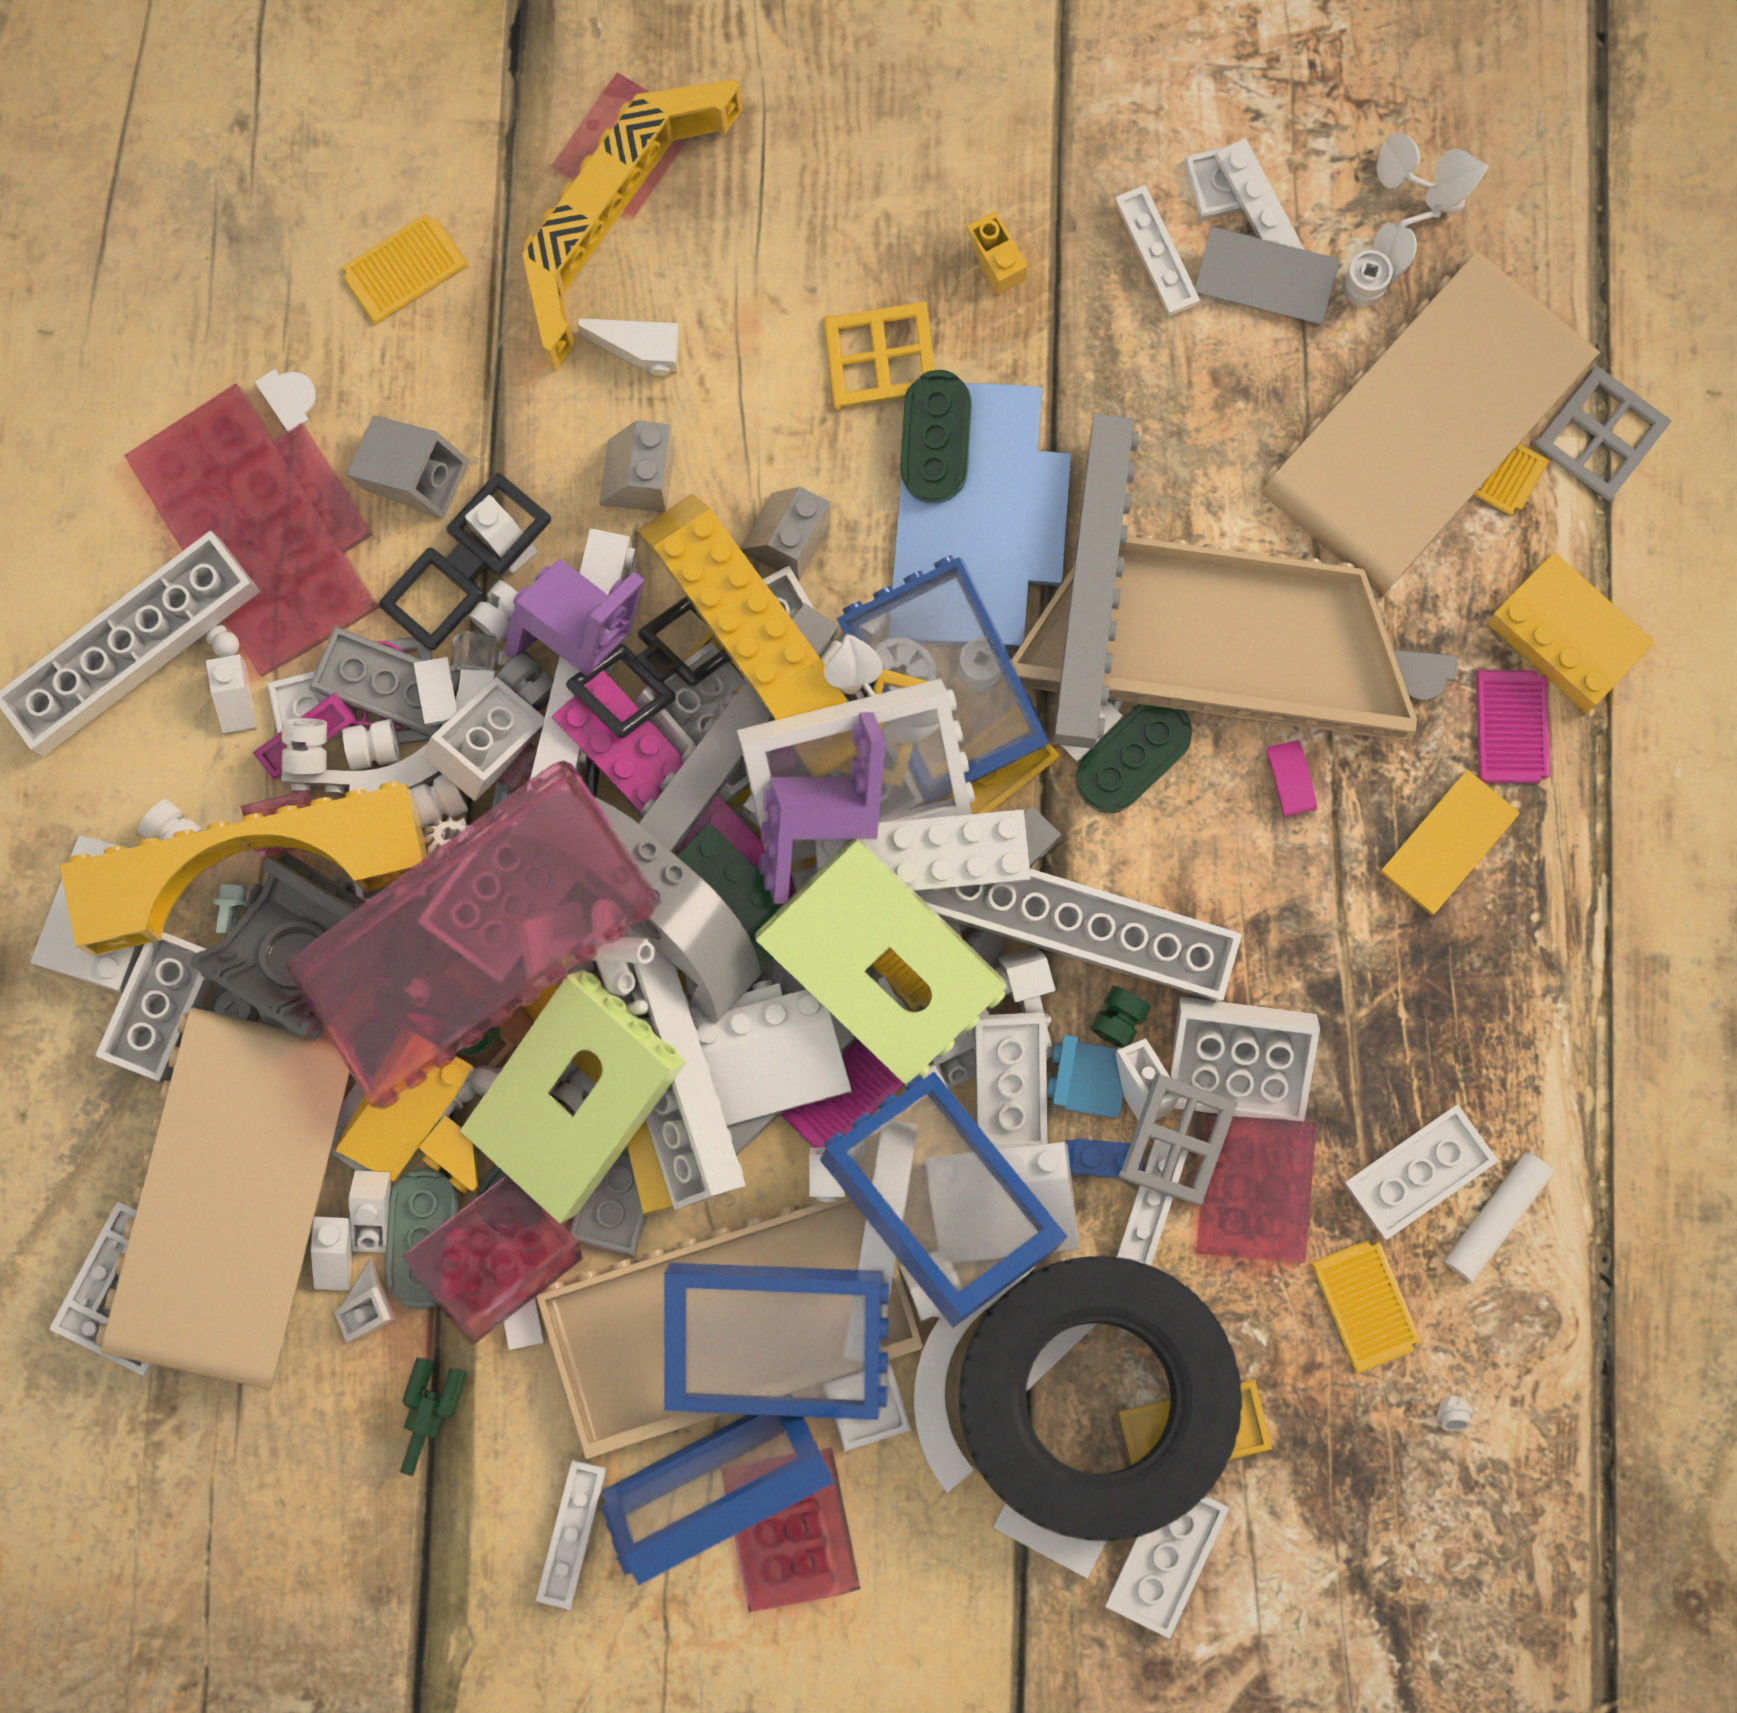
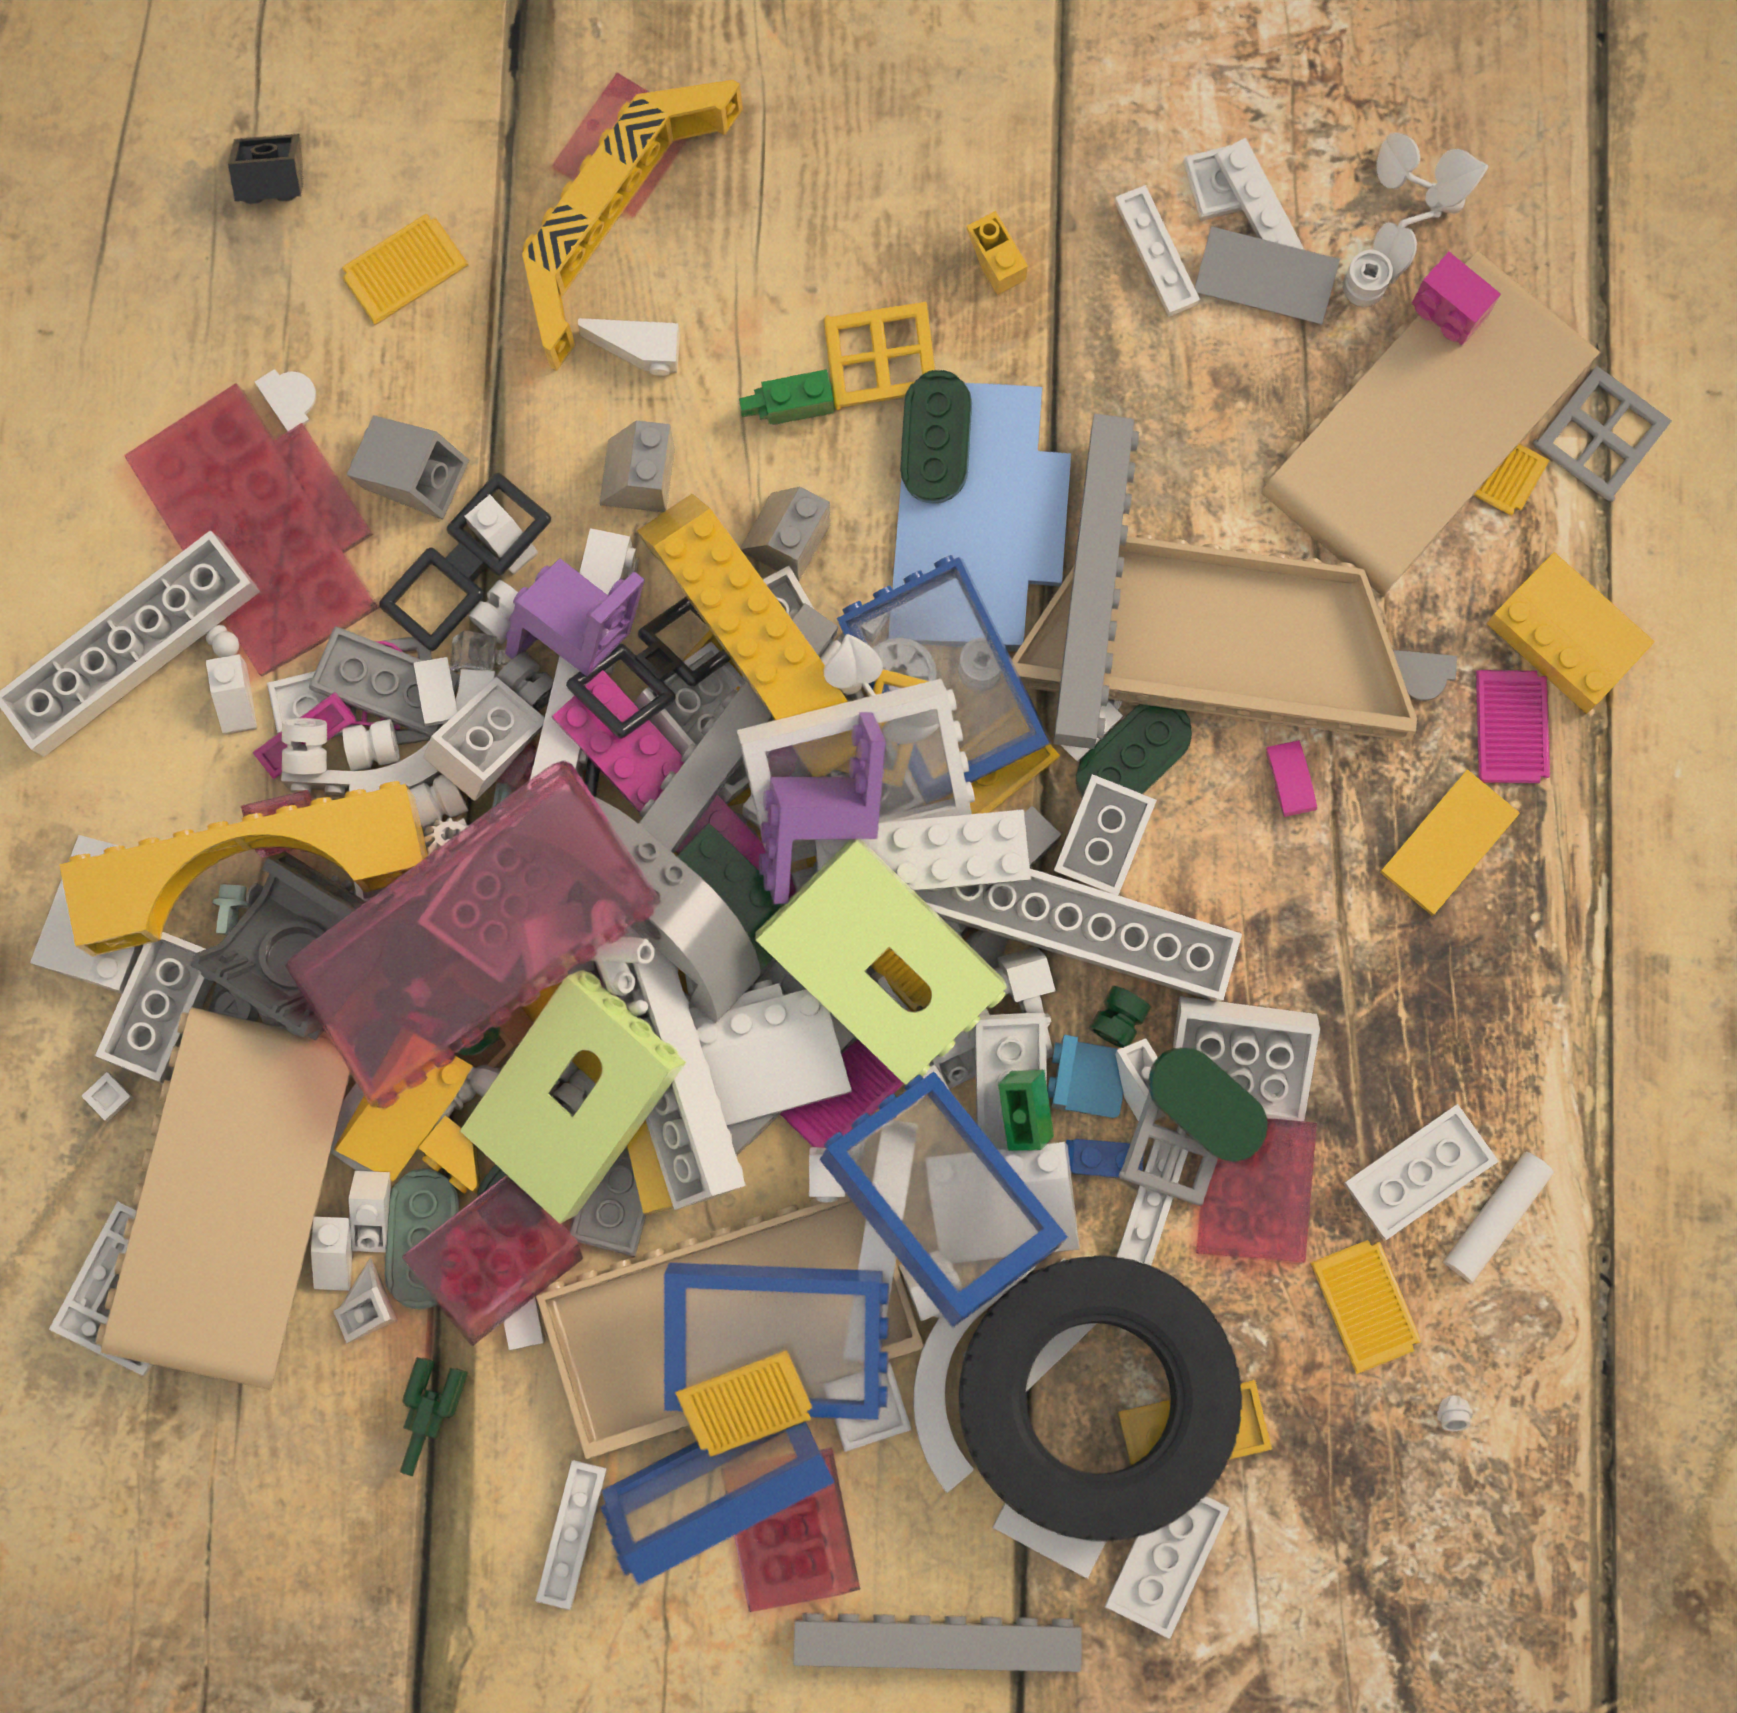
(107, 1096): none -> white plate
(165, 820): white wheel -> none
(266, 168): none -> black slope
(745, 1404): none -> yellow window
(790, 398): none -> green hinge
(937, 1644): none -> light grey brick
(1026, 1110): none -> green brick
(1104, 835): none -> white brick
(1207, 1104): none -> dark green tile
(1455, 299): none -> dark pink piece

